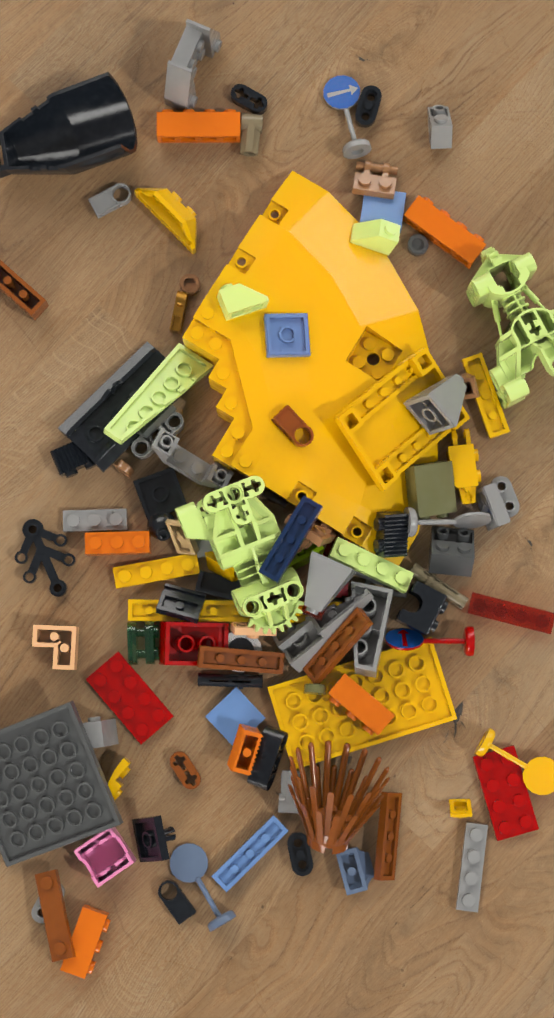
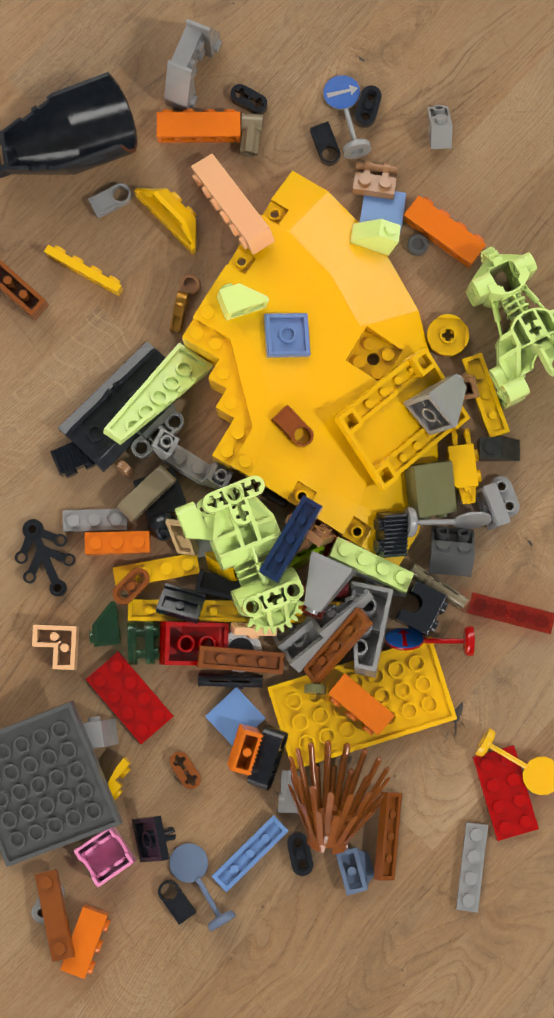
(91, 273): none -> yellow plate
(106, 628): none -> clear green slope
(131, 586): none -> dark orange plate
(146, 493): none -> dark tan beam
(232, 203): none -> light nougat brick
(323, 139): none -> black piece
(457, 329): none -> yellow plate
(460, 808): yellow slope -> none
(498, 449): none -> pearl dark grey slope

